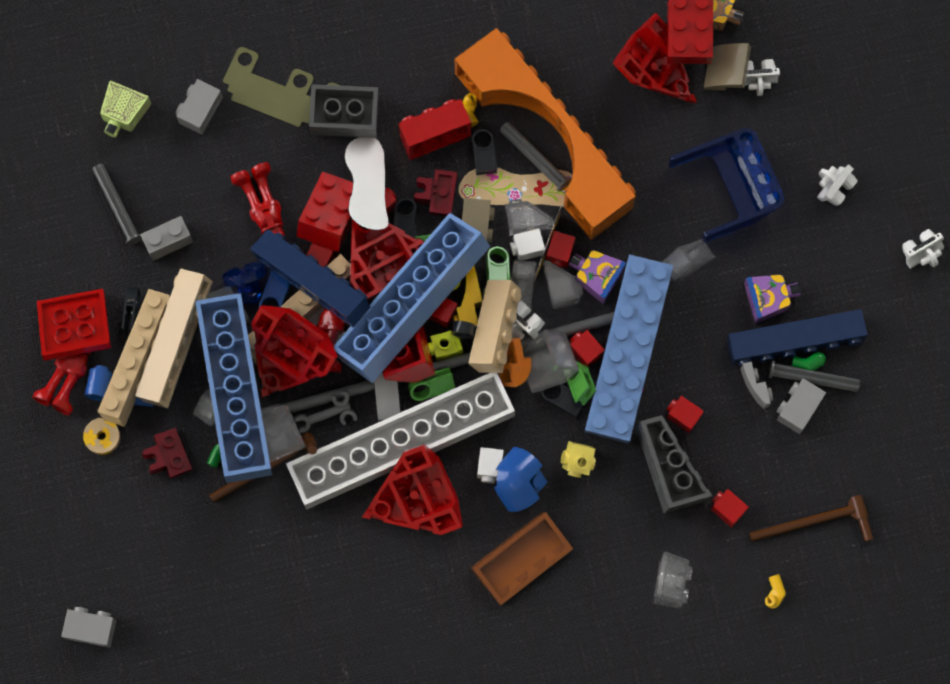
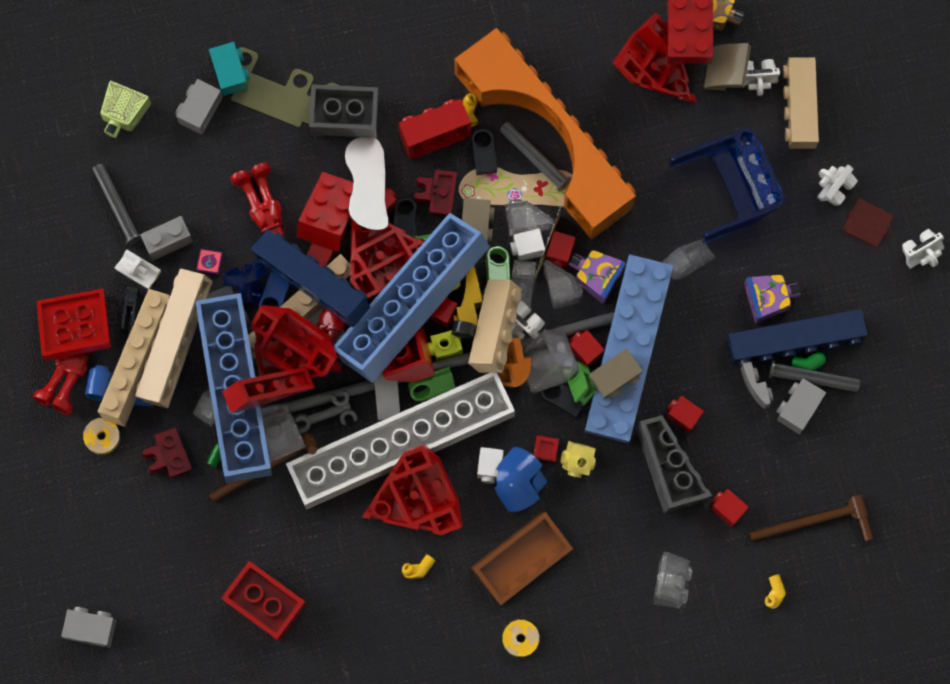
(138, 269): none -> white hips
(209, 262): none -> tile
(229, 69): none -> teal brick
(264, 601): none -> red brick
(266, 389): none -> red slope
(418, 570): none -> yellow arm
(516, 628): none -> yellow piece
(546, 449): none -> red tile
(616, 374): none -> dark tan brick
(802, 103): none -> tan brick
(868, 222): none -> clear red piece

